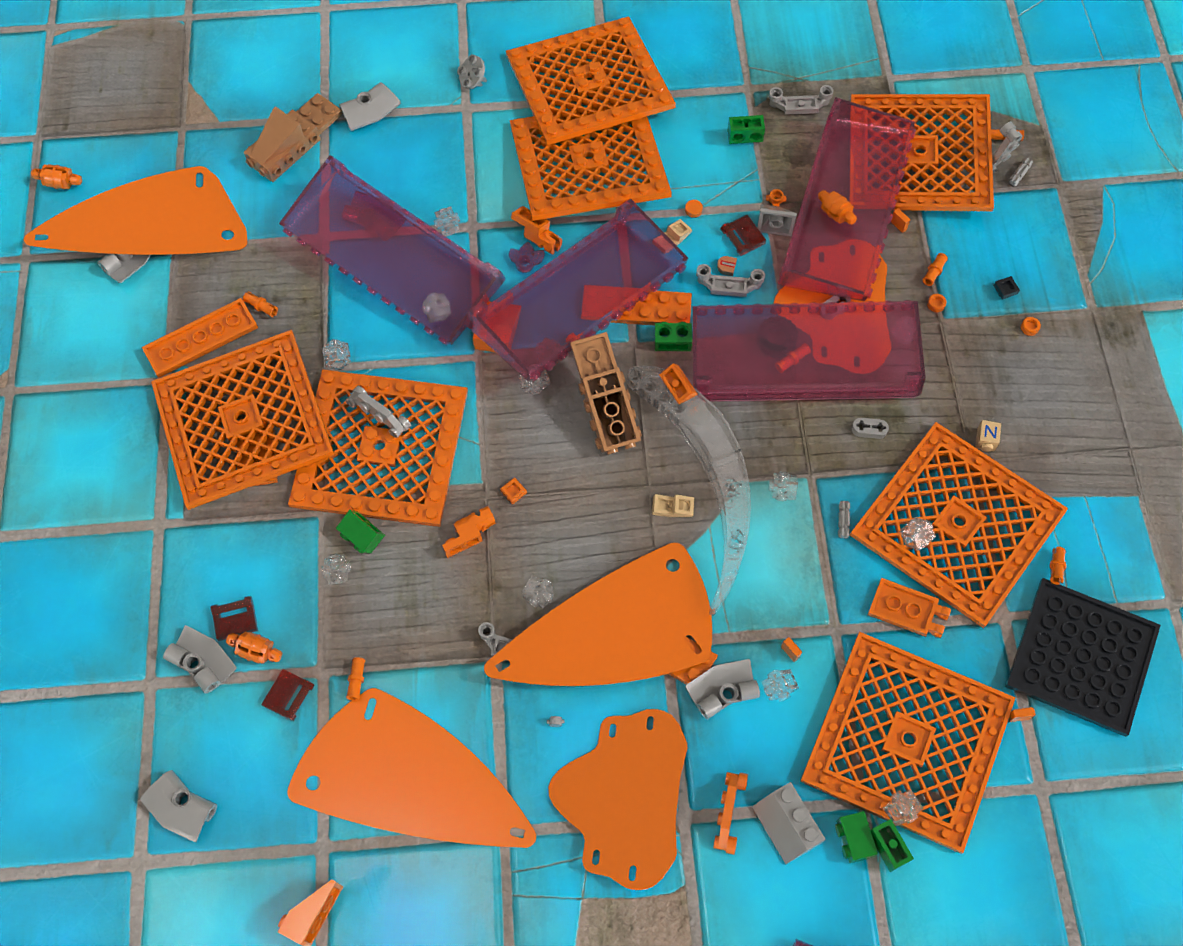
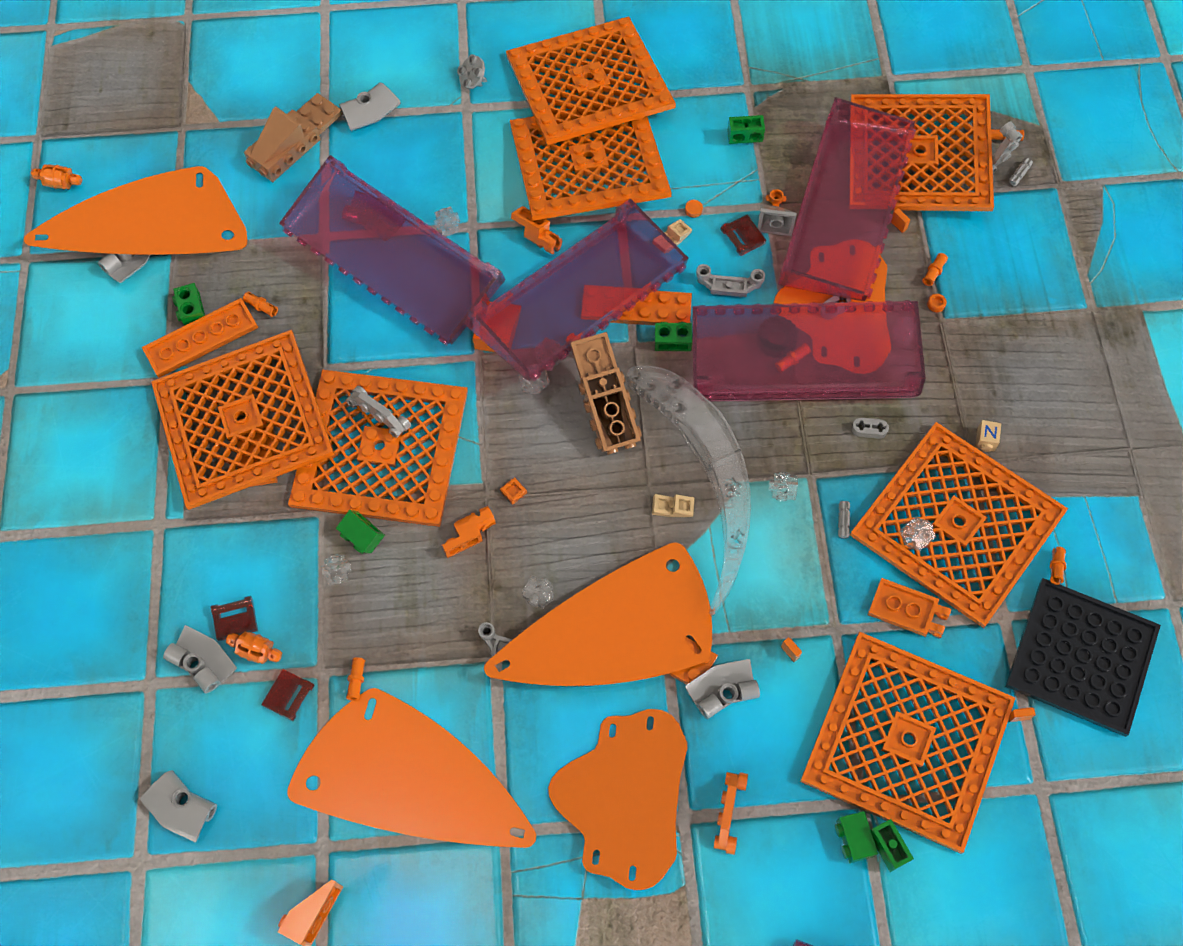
(188, 300): none -> green brick
(336, 354): clear brick -> none
(436, 307): clear brick -> none
(527, 256): clear pink plate -> none
(555, 721): light grey piece -> none
(678, 383): orange slope -> none
(726, 265): nougat tile -> none
(779, 685): clear brick -> none
(788, 823): light grey slope -> none
(800, 104): light grey plate -> none
(837, 207): orange piece -> none
(903, 807): clear brick -> none
(1006, 287): black plate -> none
(1030, 326): orange tile -> none

